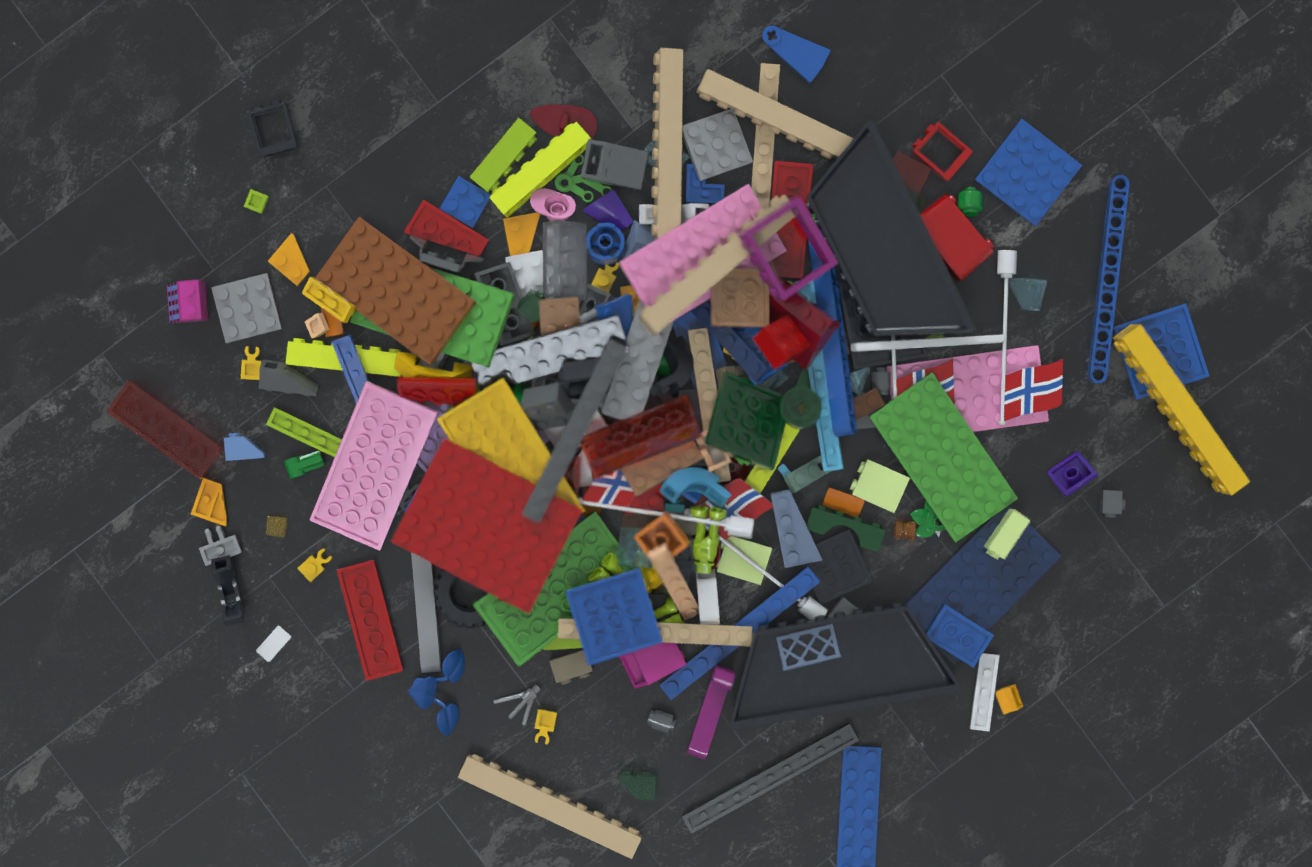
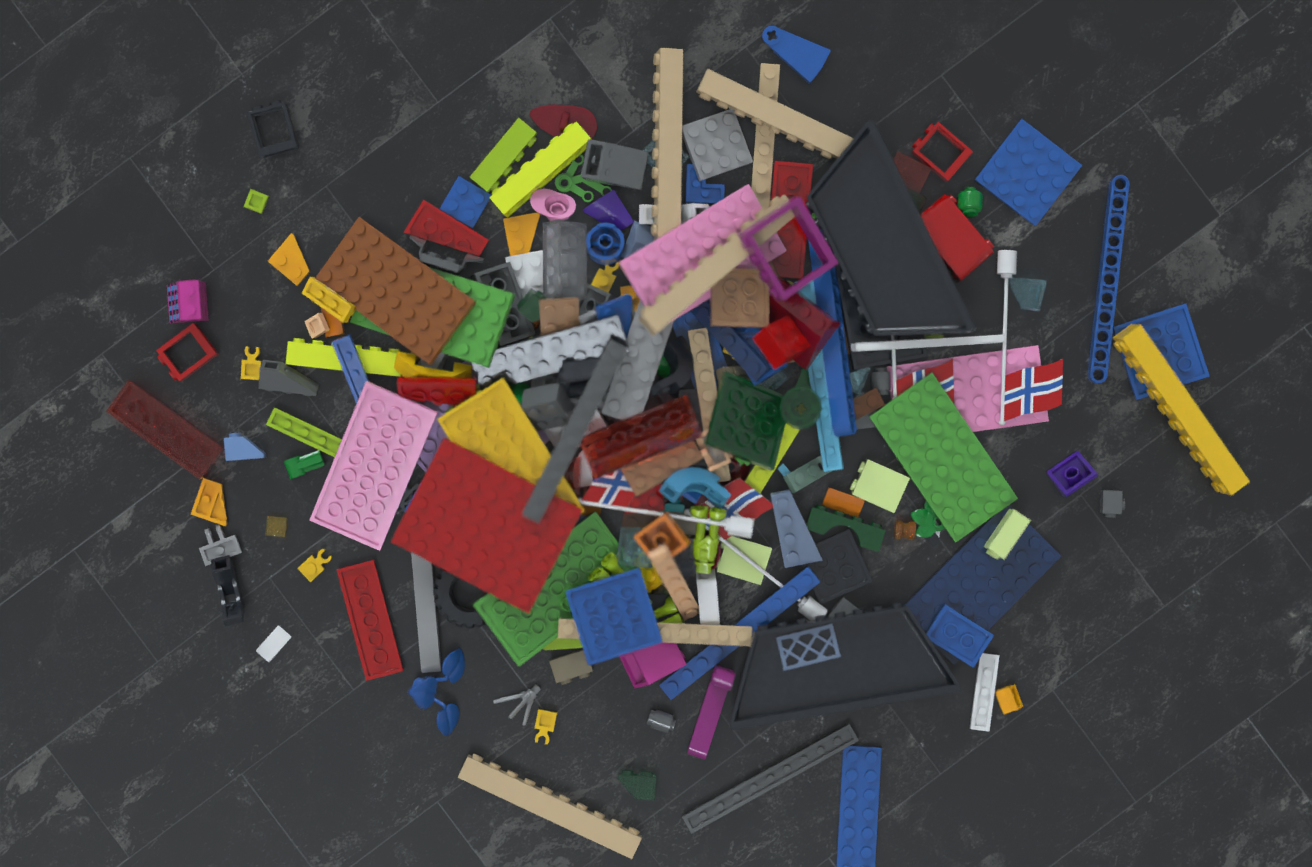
(202, 340): none -> red window
(246, 308): light grey plate -> none

